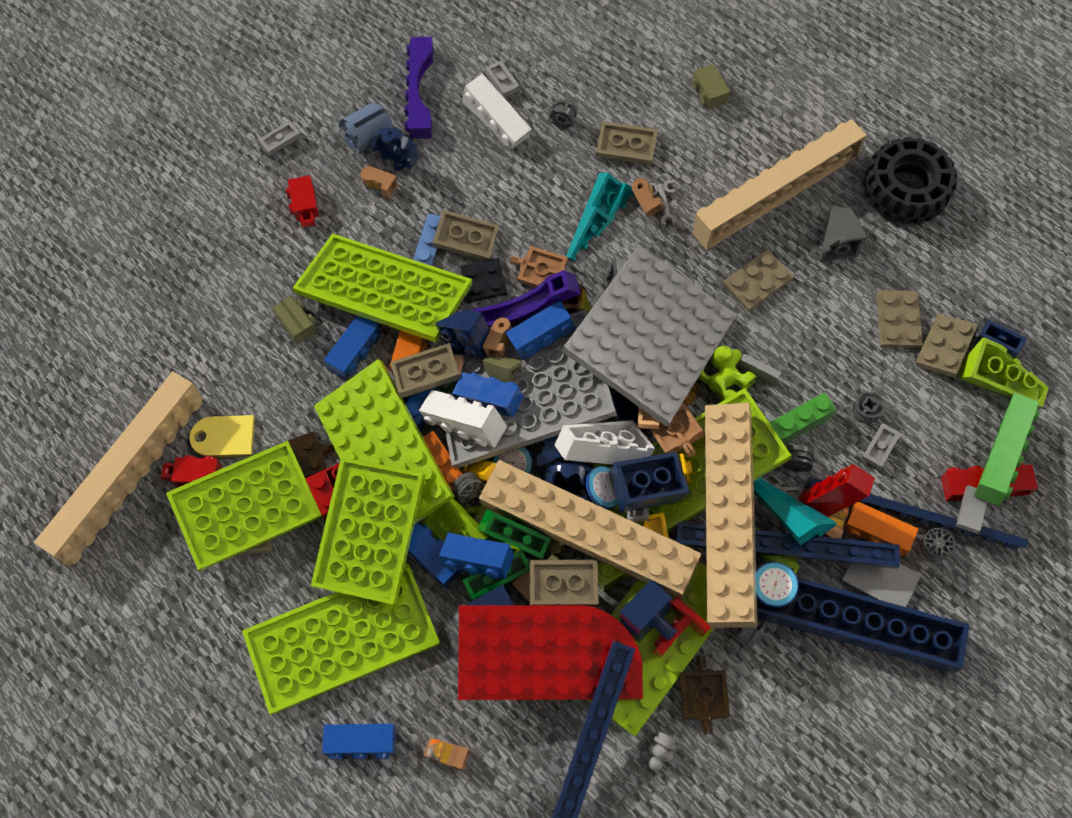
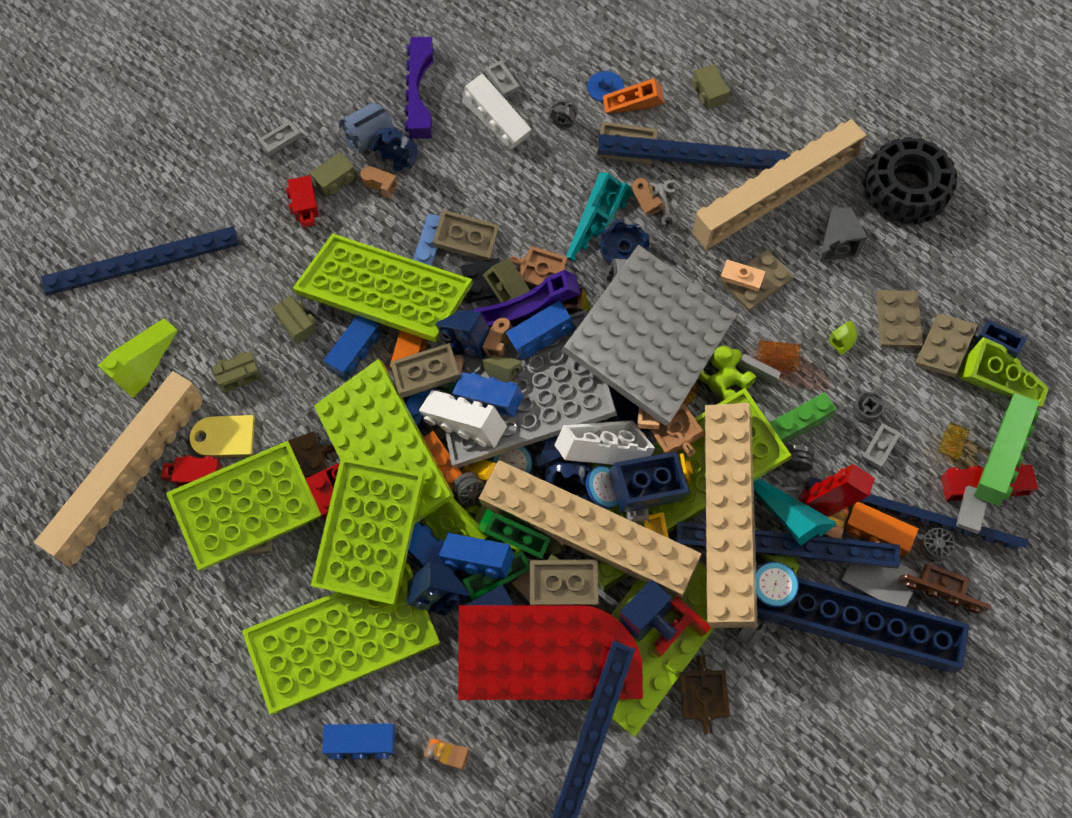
(136, 360): none -> lime wedge
(139, 260): none -> dark blue plate
(236, 371): none -> olive brick
(333, 174): none -> olive brick
(435, 589): none -> dark blue slope
(506, 281): none -> olive brick
(604, 83): none -> blue piece
(620, 234): none -> dark blue plate
(636, 97): none -> orange slope
(661, 750): light grey piece -> none
(688, 152): none -> dark blue plate
(742, 275): none -> light nougat plate
(778, 355): none -> clear orange brick
(844, 337): none -> lime brick
(944, 584): none -> reddish brown bracket
(953, 440): none -> clear yellow bracket

